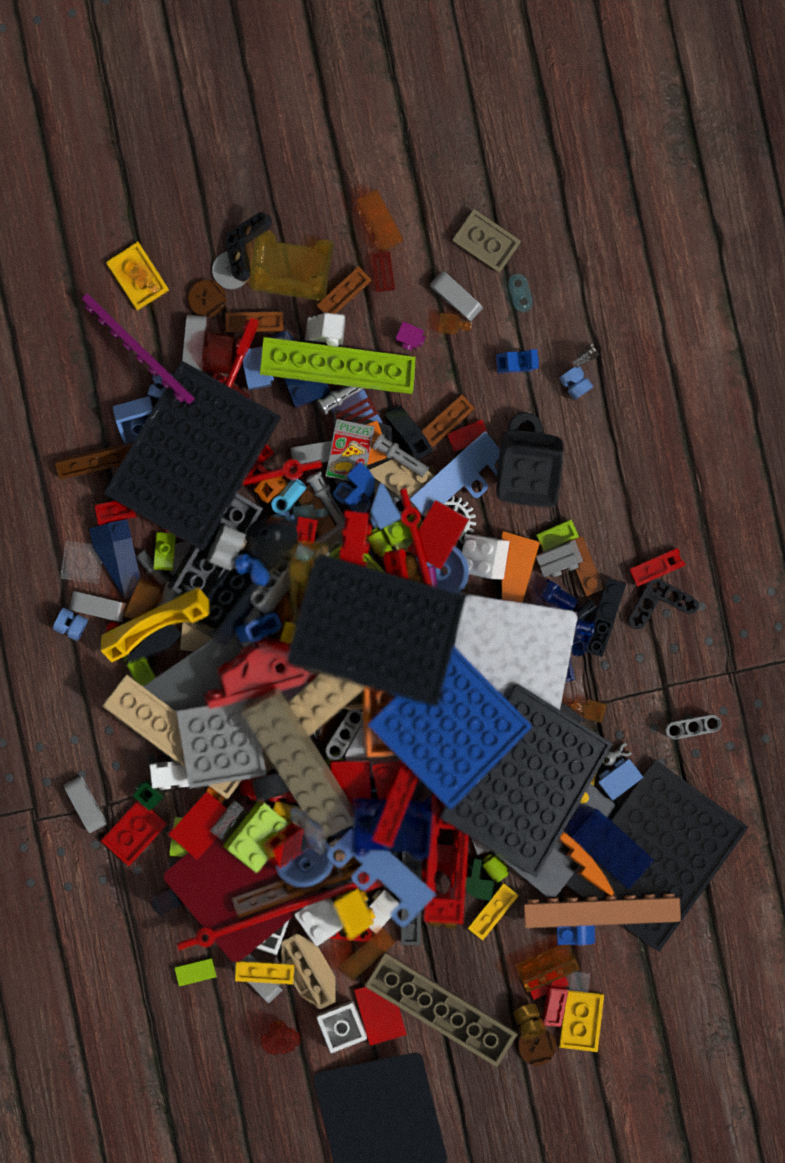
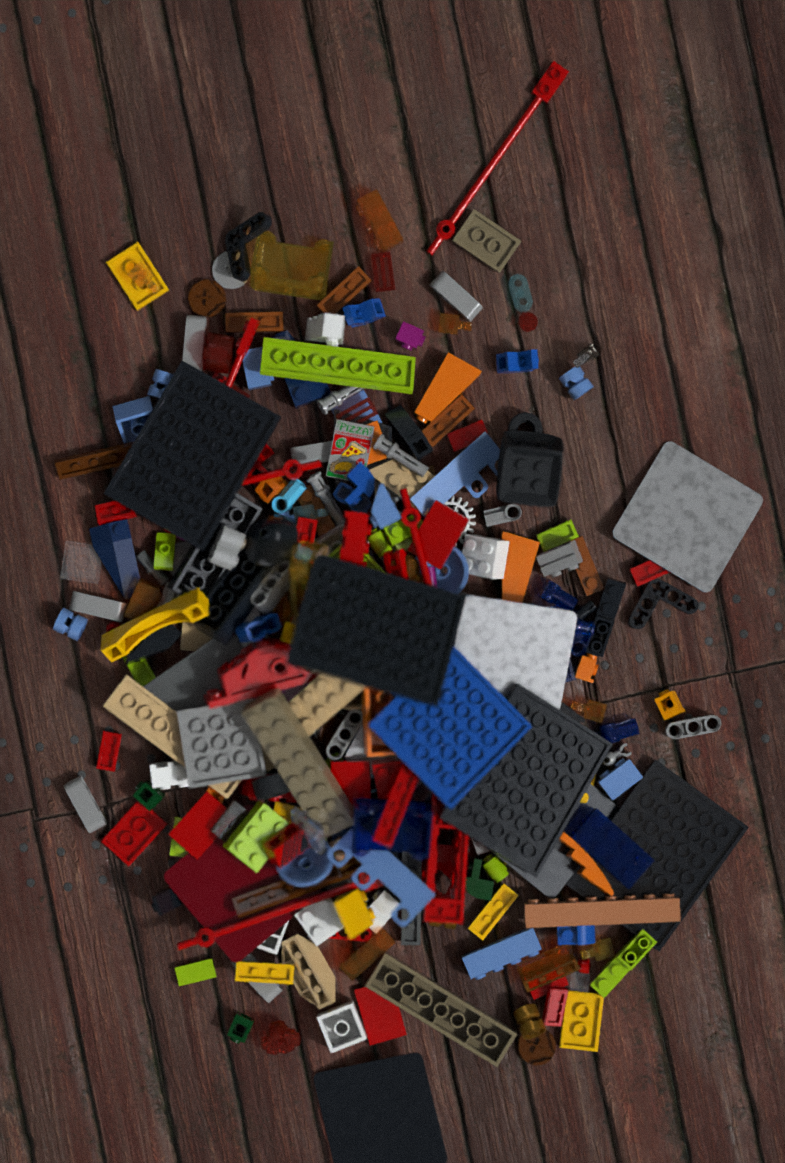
(109, 751): none -> red plate
(142, 355): magenta plate -> none
(240, 1036): none -> dark green brick
(258, 573): blue arm -> none
(364, 312): none -> blue brick
(448, 384): none -> orange slope
(500, 515): none -> light grey piece
(501, 952): none -> medium blue brick
(528, 322): none -> clear red tile
(543, 91): none -> red bar
(585, 966): none -> red hinge
(586, 667): none -> orange brick
(601, 950): none -> clear yellow plate
(615, 731): none -> clear blue piece
(623, 962): none -> lime slope
(662, 703): none -> light orange brick
(687, 516): none -> flat silver piece

